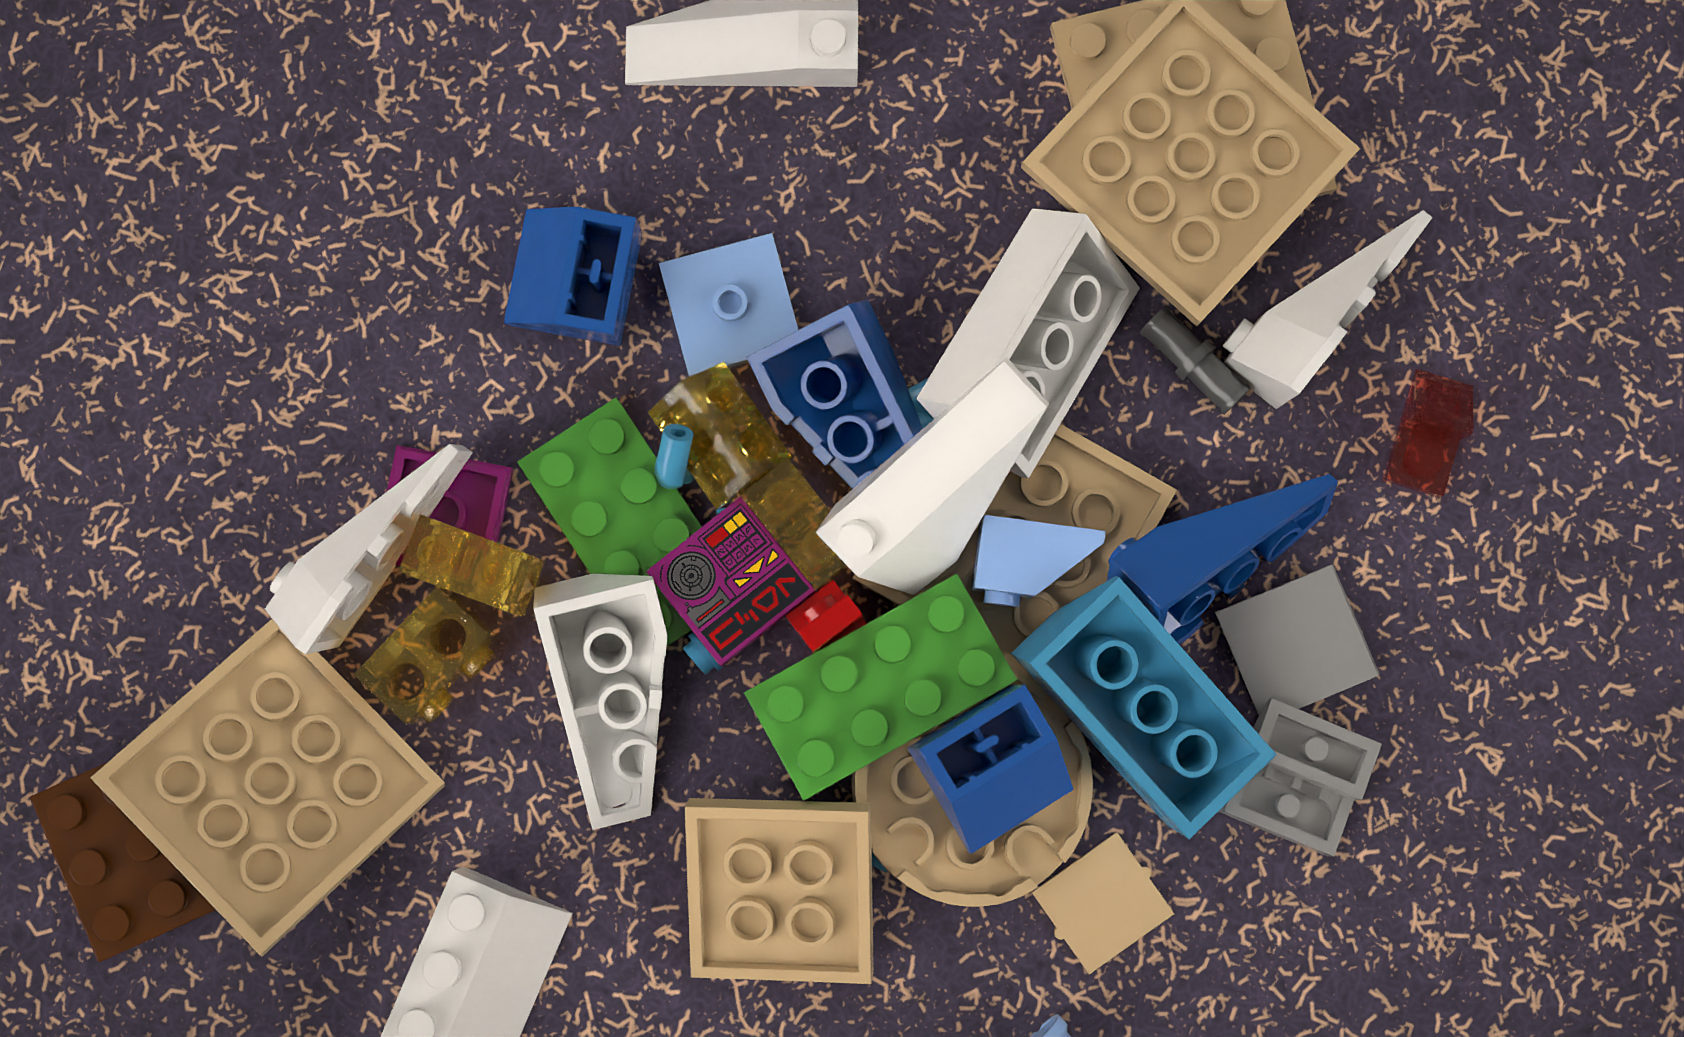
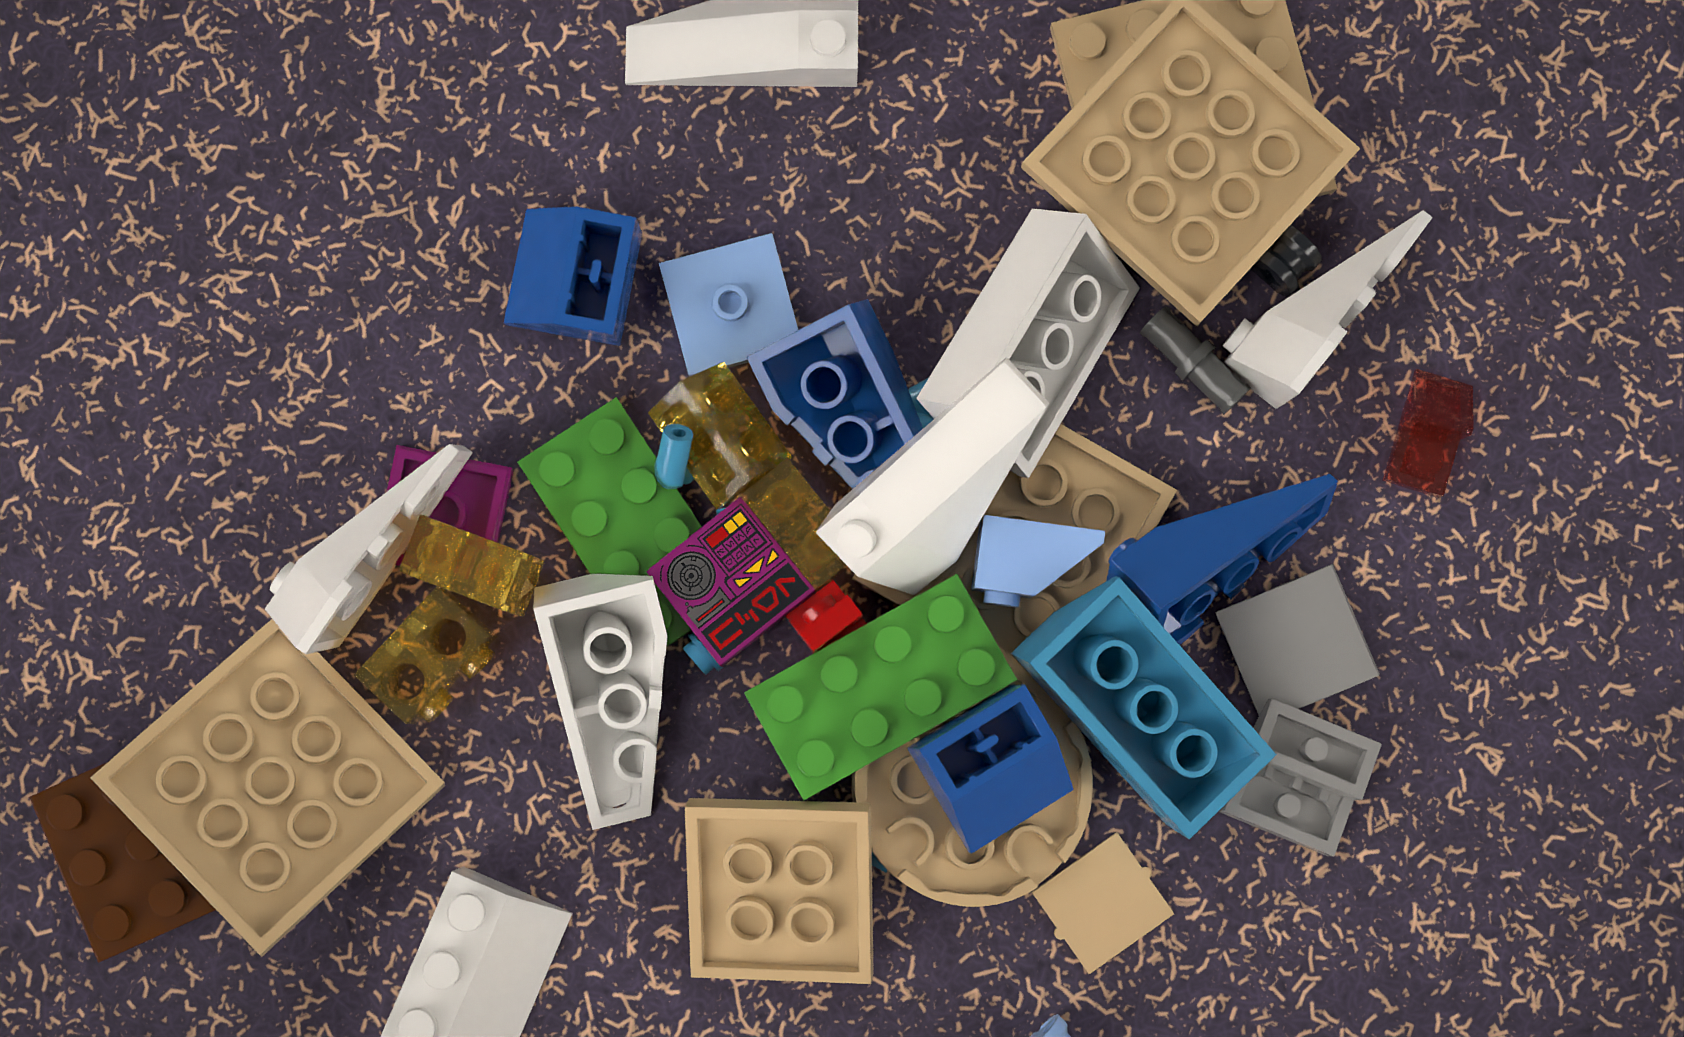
(1287, 261): none -> black wheel

